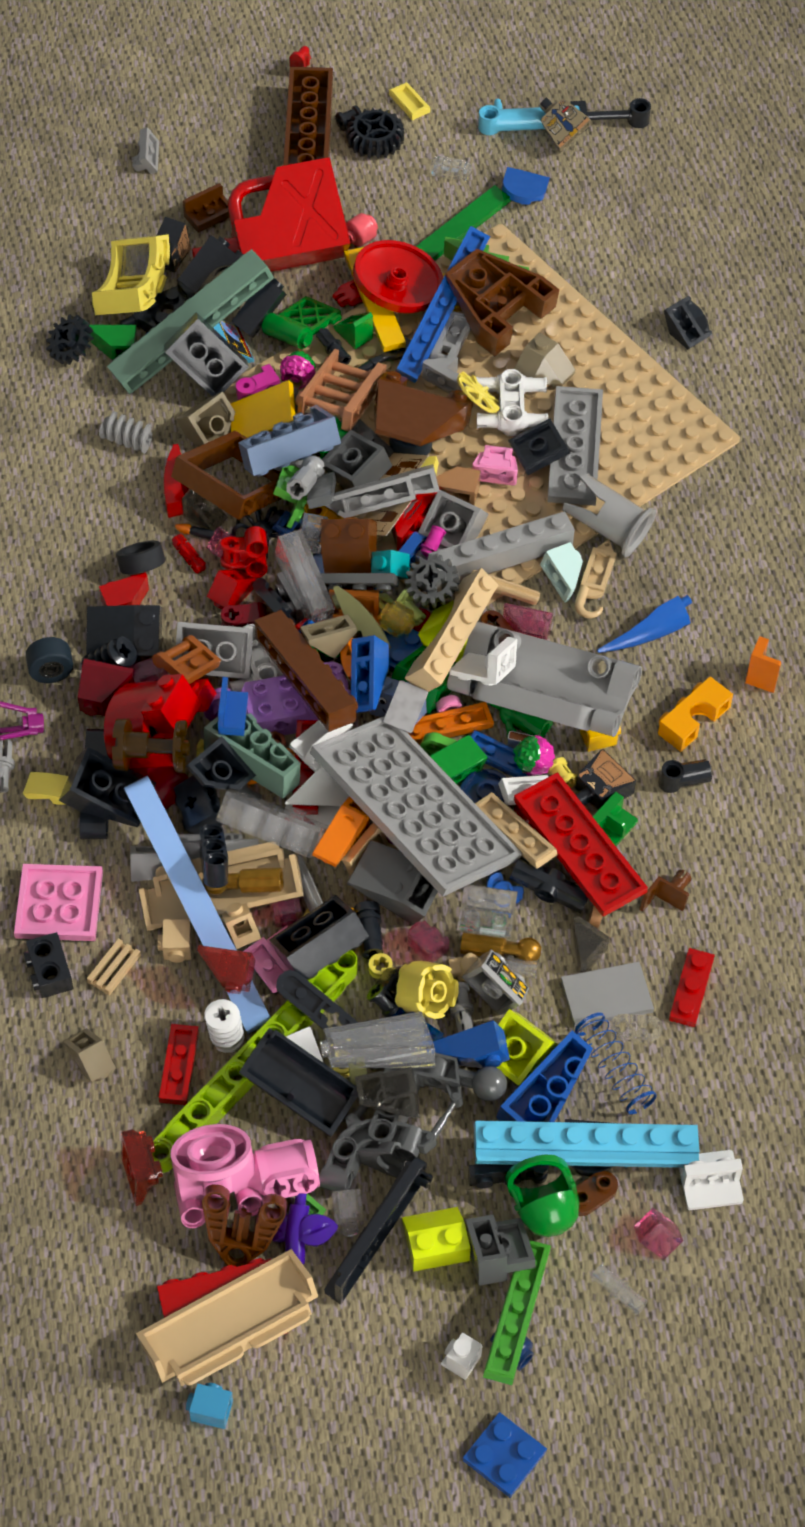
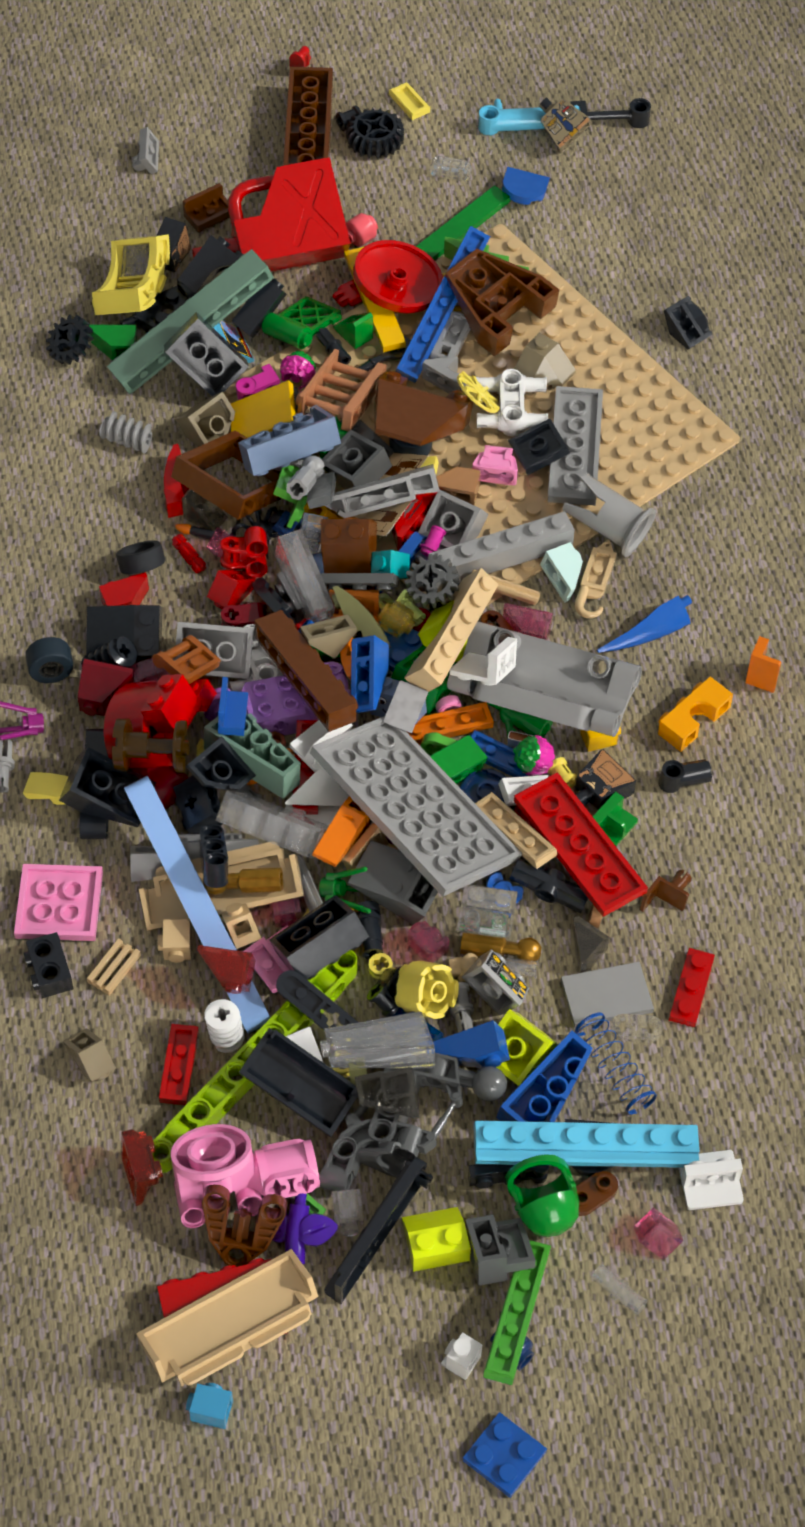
(333, 885): none -> green plant

